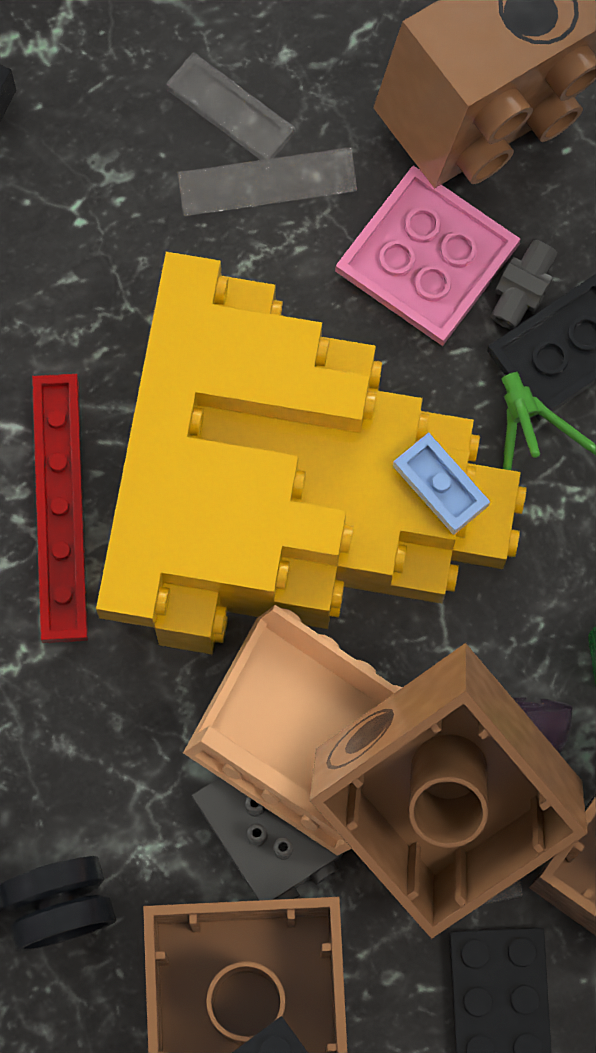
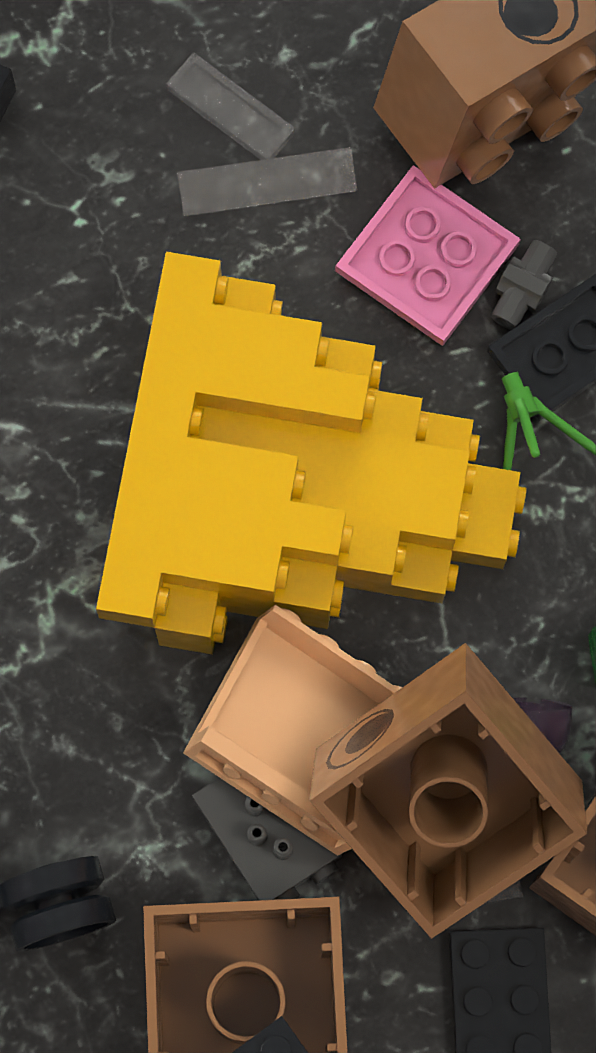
(59, 508): red plate -> none
(441, 483): light blue plate -> none

